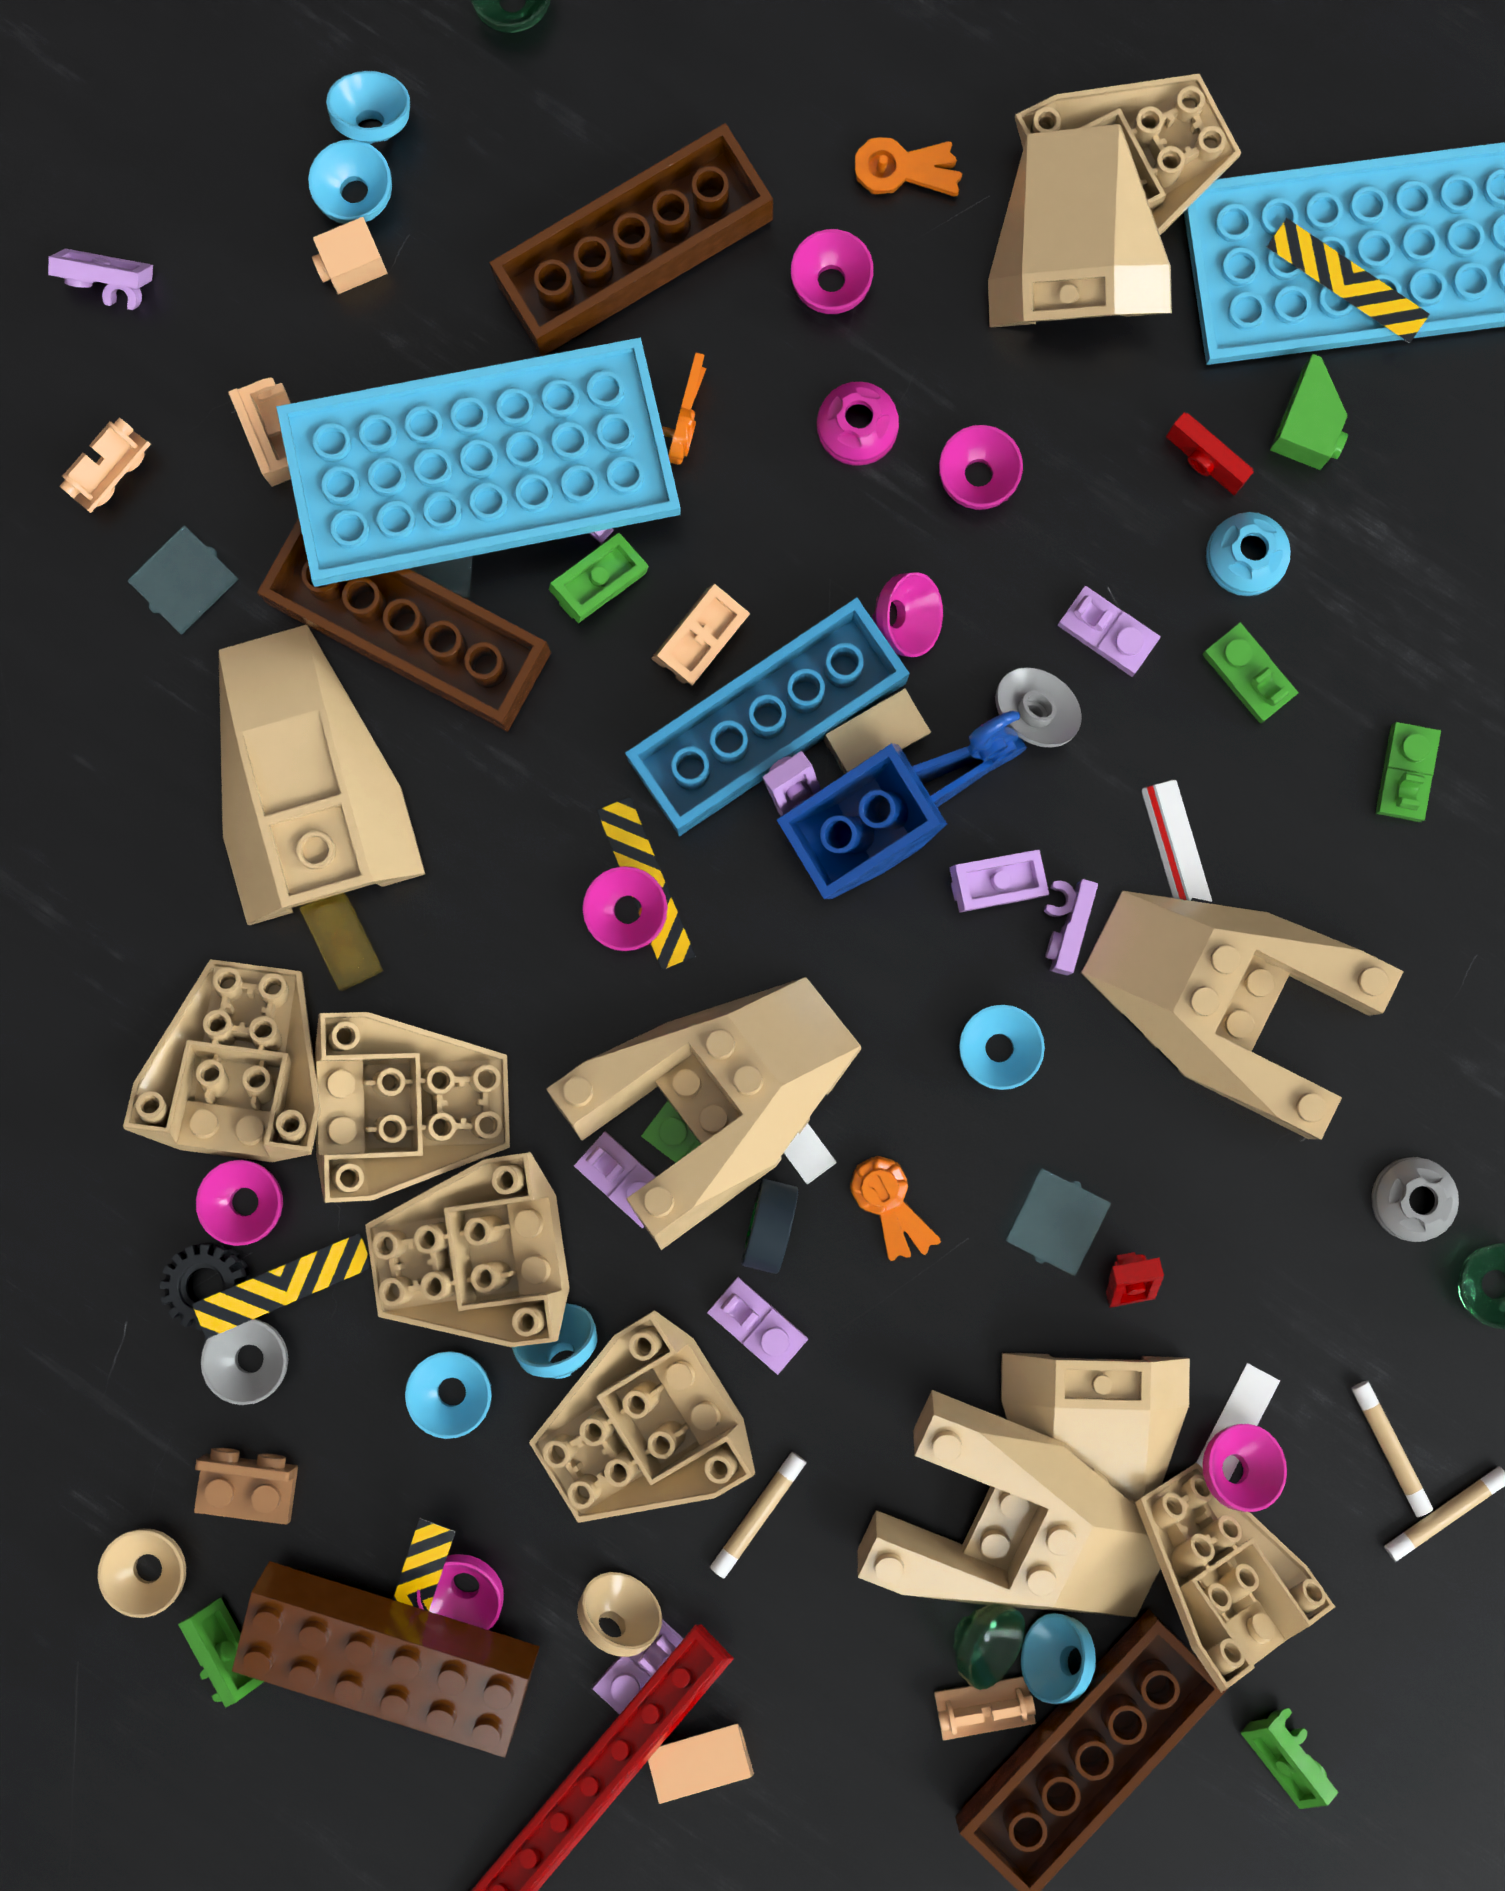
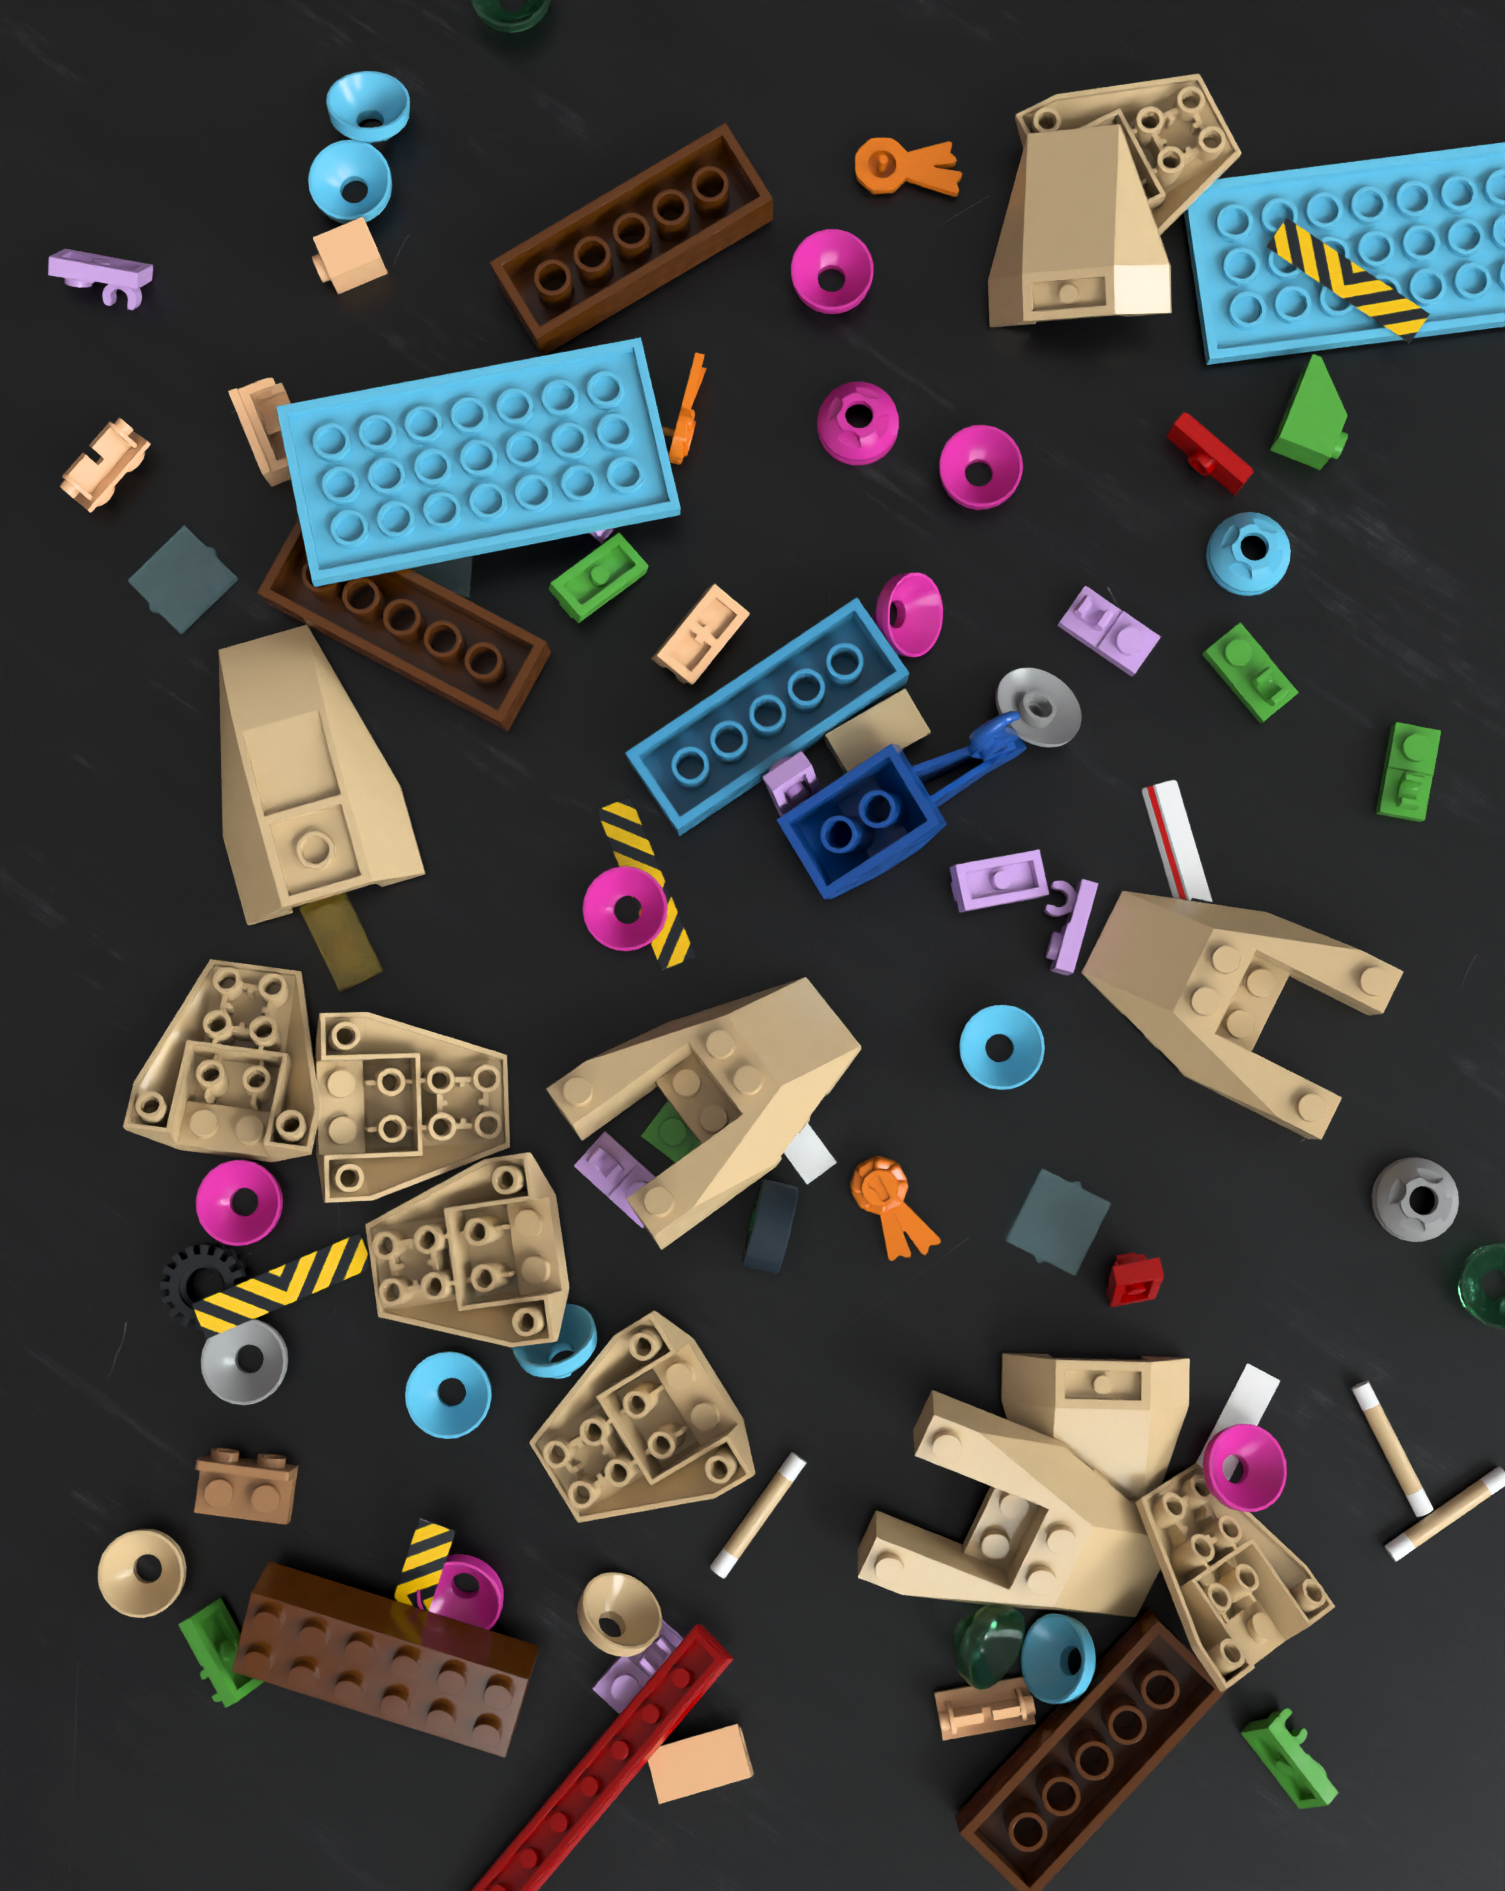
(757, 1325): lavender plate -> none

